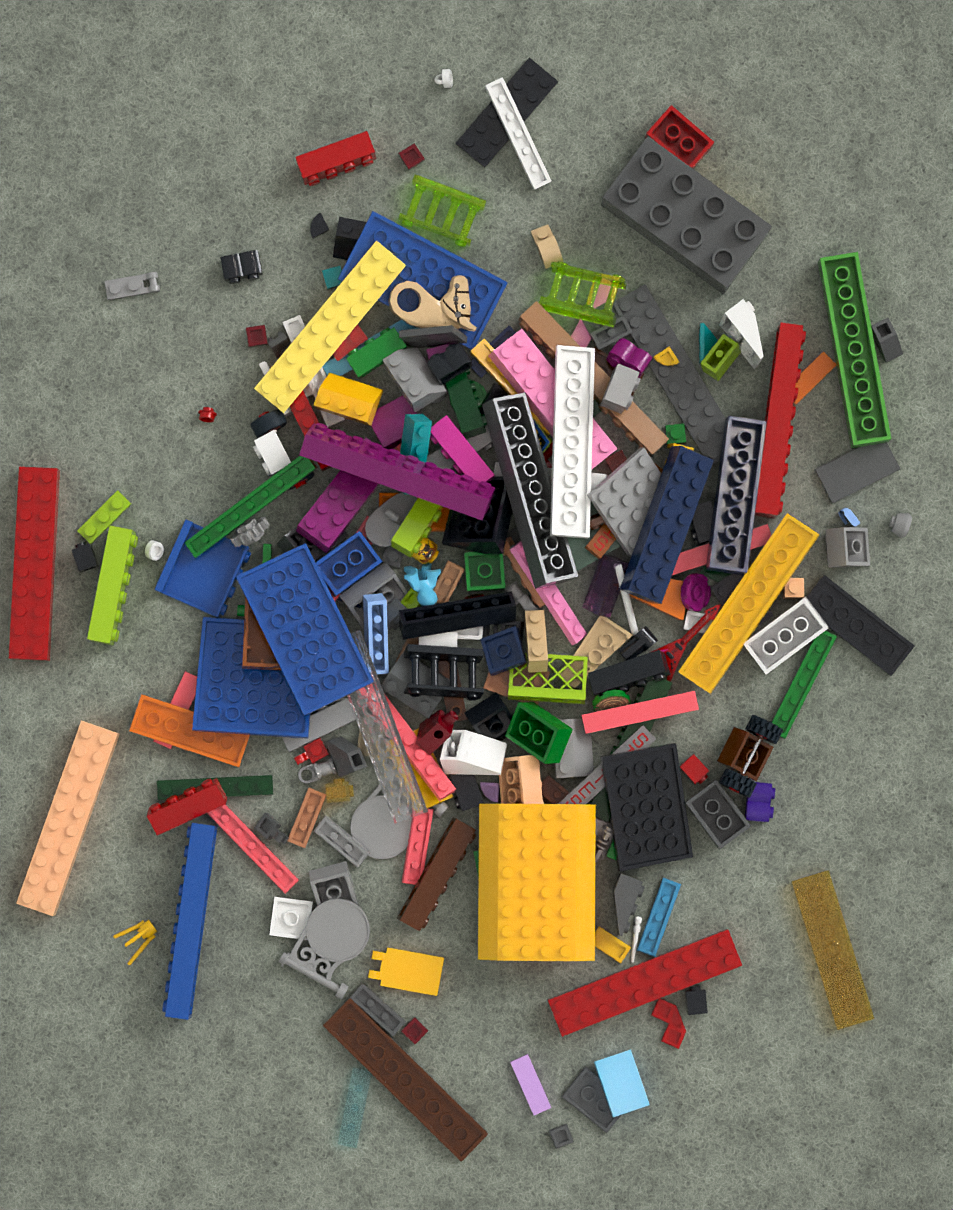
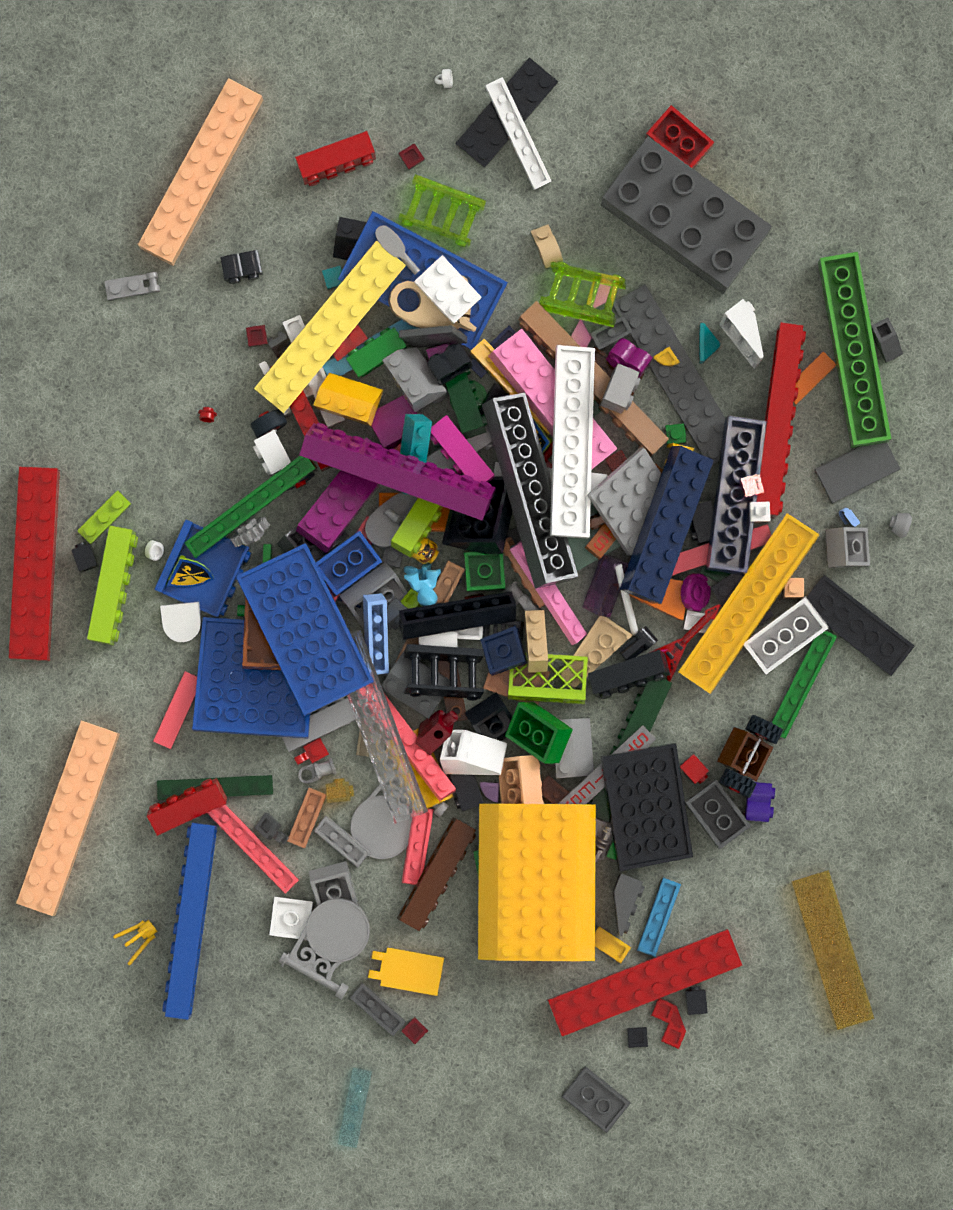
(174, 726): orange plate -> none
(181, 620): none -> white tile
(189, 573): none -> shield
(200, 172): none -> light nougat brick
(318, 226): black tile -> none
(345, 756): dark grey slope -> none
(393, 245): none -> light grey piece
(405, 1079): reddish brown plate -> none
(447, 289): none -> white plate
(530, 1084): lavender tile -> none
(561, 1136): dark grey tile -> none
(610, 700): tile -> none
(621, 1083): medium azure tile -> none
(636, 928): white piece -> none
(637, 1037): none -> black tile
(640, 712): coral tile -> none
(720, 357): lime brick -> none
(752, 485): none -> clear red plate
(759, 511): none -> white tile

